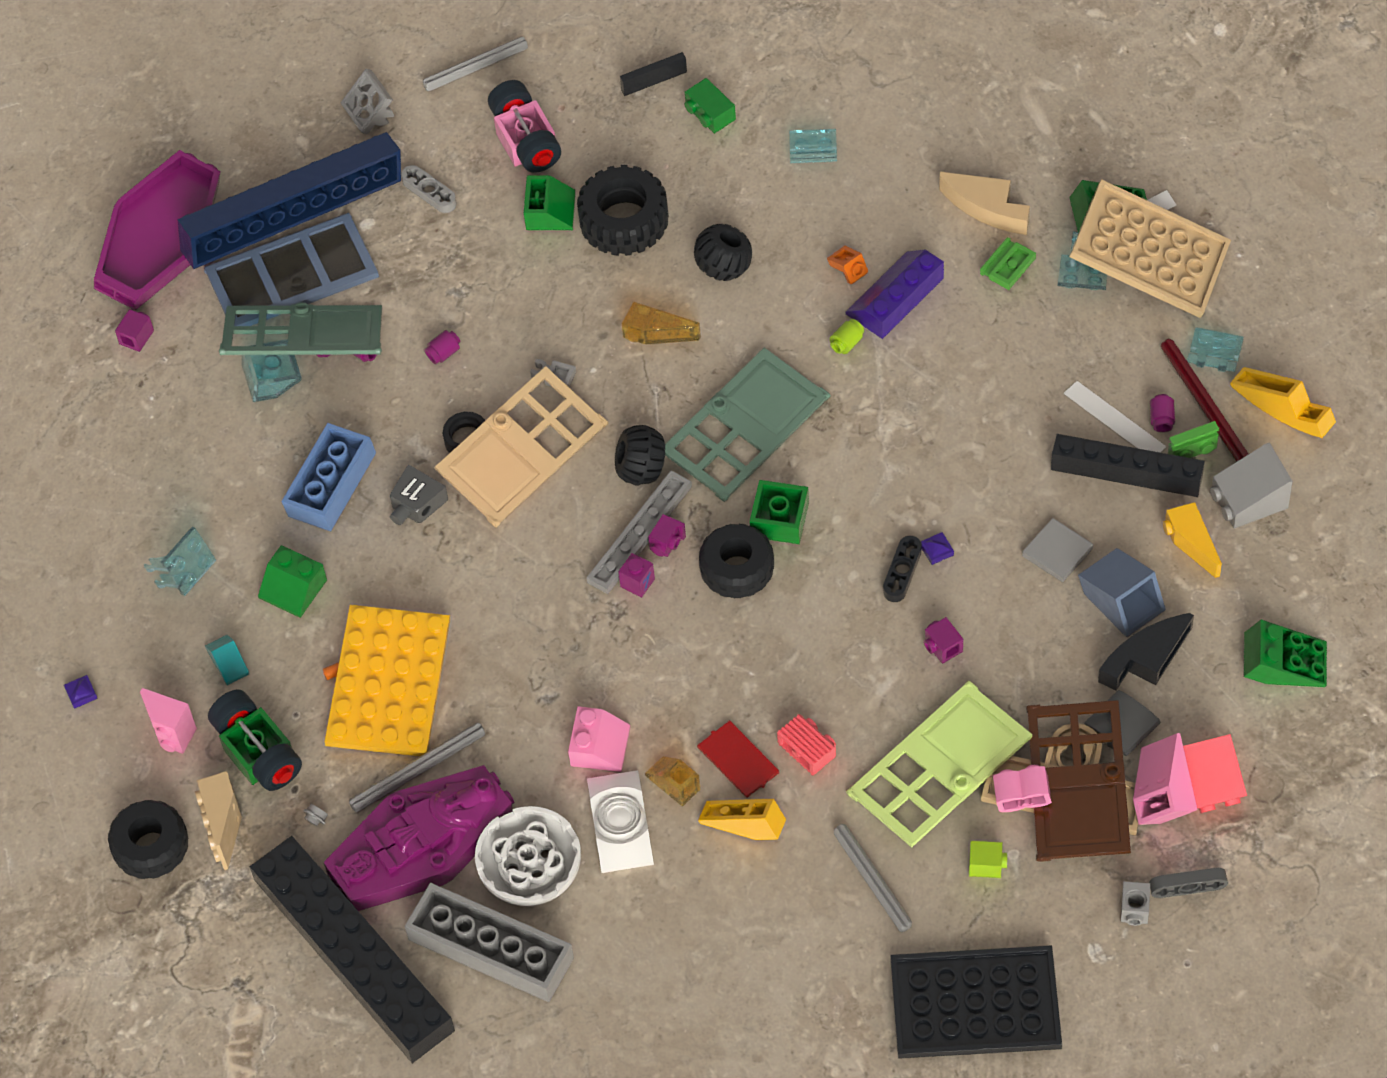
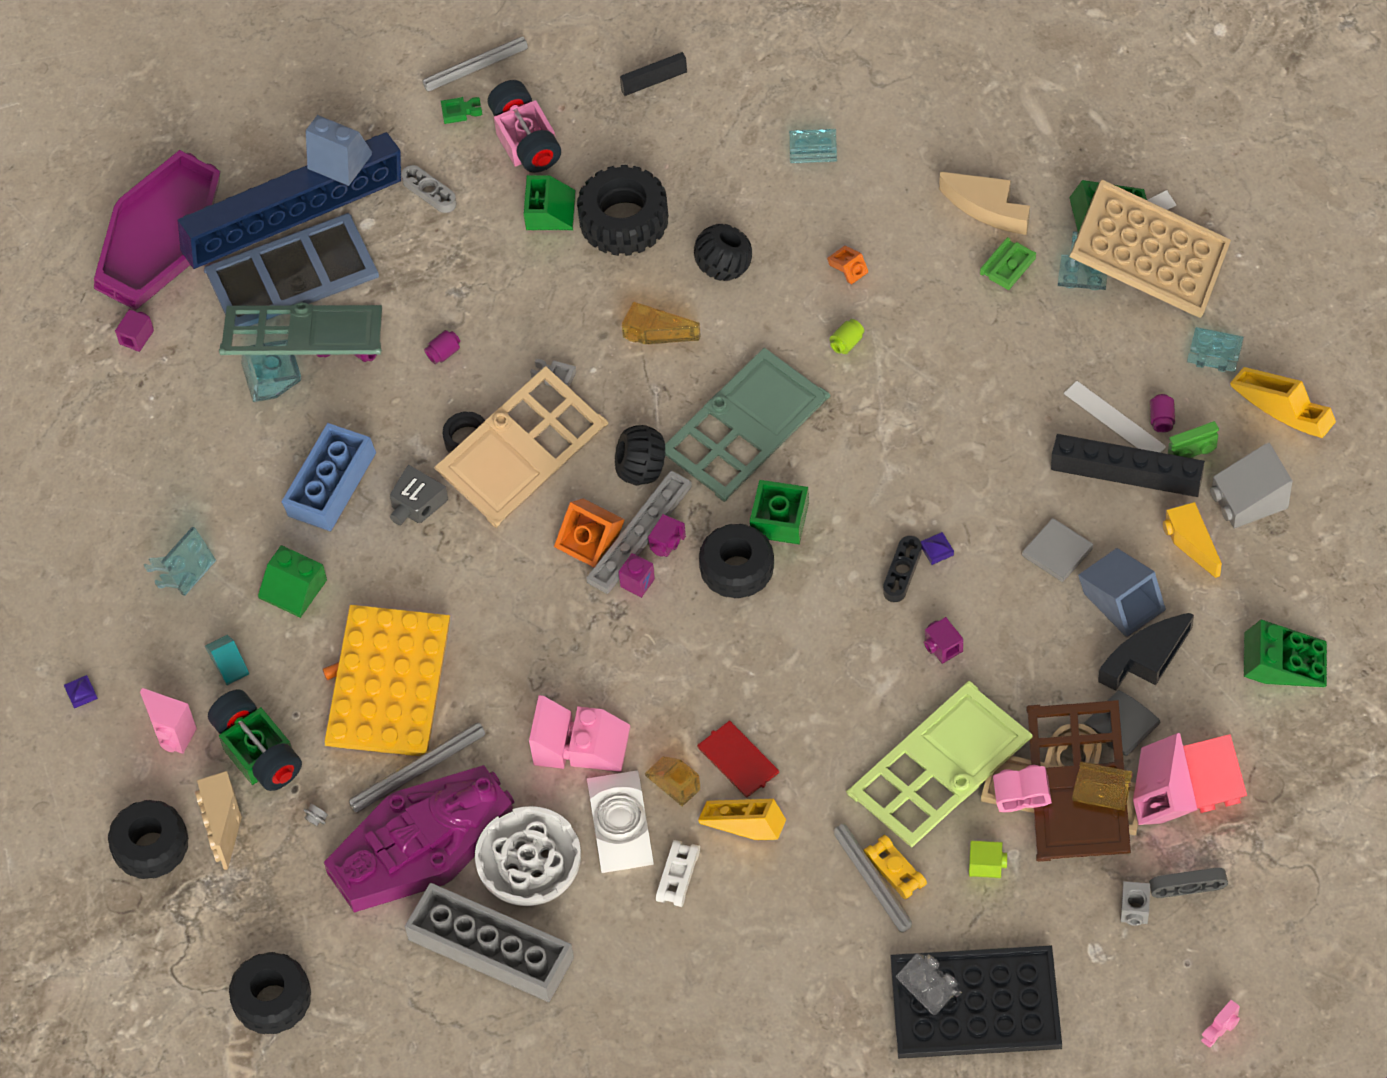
(266, 971): none -> black tyre
(335, 150): none -> sand blue slope
(352, 949): black brick -> none
(365, 88): light grey piece -> none
(456, 109): none -> green plate
(550, 734): none -> bright pink slope
(588, 531): none -> orange slope
(677, 873): none -> white plate
(709, 105): green brick -> none
(807, 744): coral brick -> none
(895, 867): none -> yellow plate
(898, 291): dark purple slope -> none
(928, 982): none -> clear bracket
(1102, 786): none -> clear yellow plate
(1204, 399): dark red axle -> none
(1225, 1020): none -> bright pink plate

